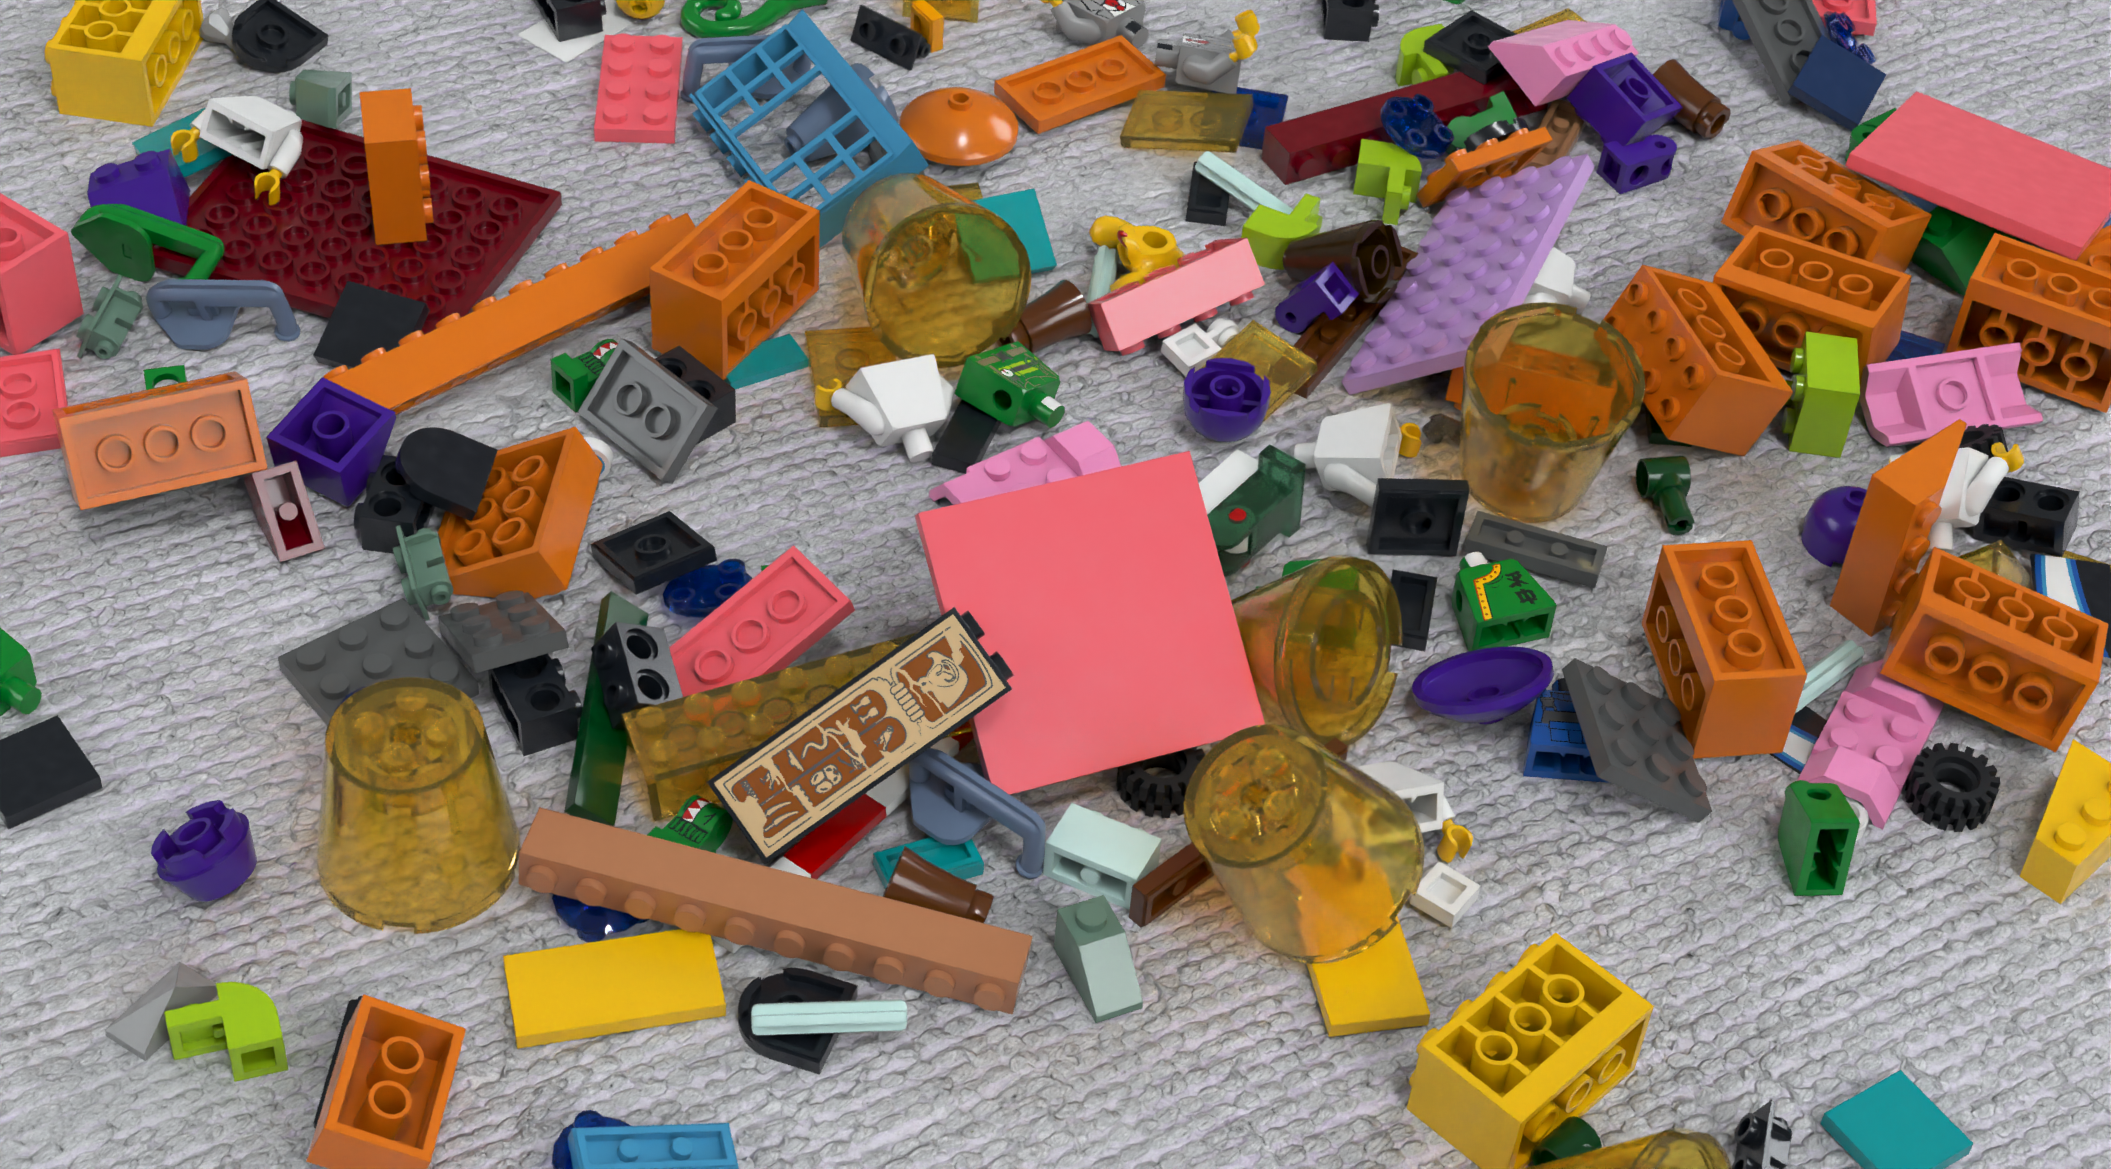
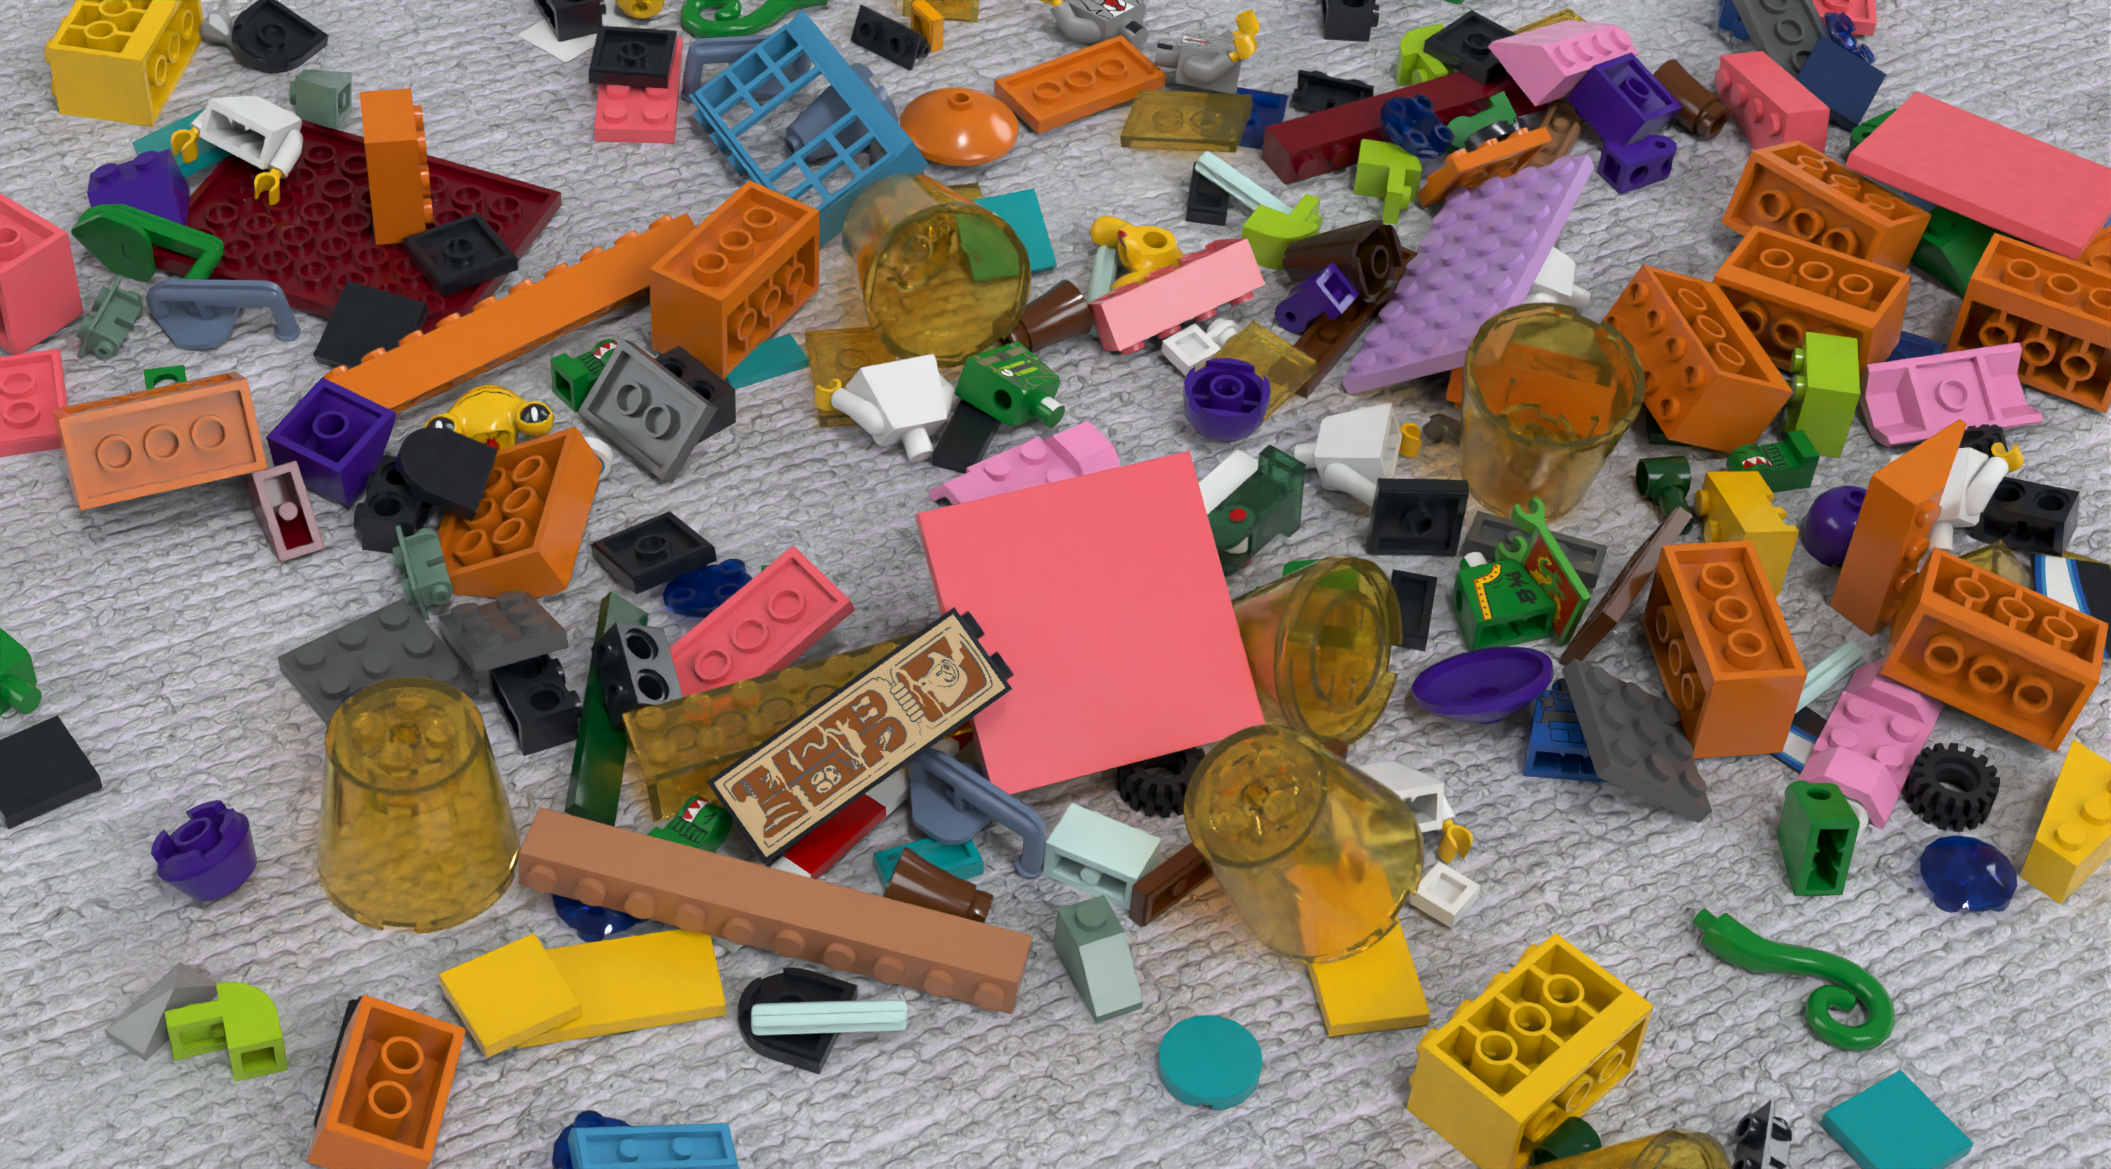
(460, 254): none -> black tile
(495, 417): none -> yellow head
(510, 995): none -> yellow tile
(633, 57): none -> black tile
(1210, 1062): none -> teal tile
(1317, 89): none -> black hinge
(1548, 567): none -> bright green flag
(1625, 587): none -> reddish brown tile
(1740, 509): none -> yellow wedge
(1752, 952): none -> green plant
(1770, 102): none -> coral wedge
(1781, 464): none -> green leg
(1968, 875): none -> clear blue dish

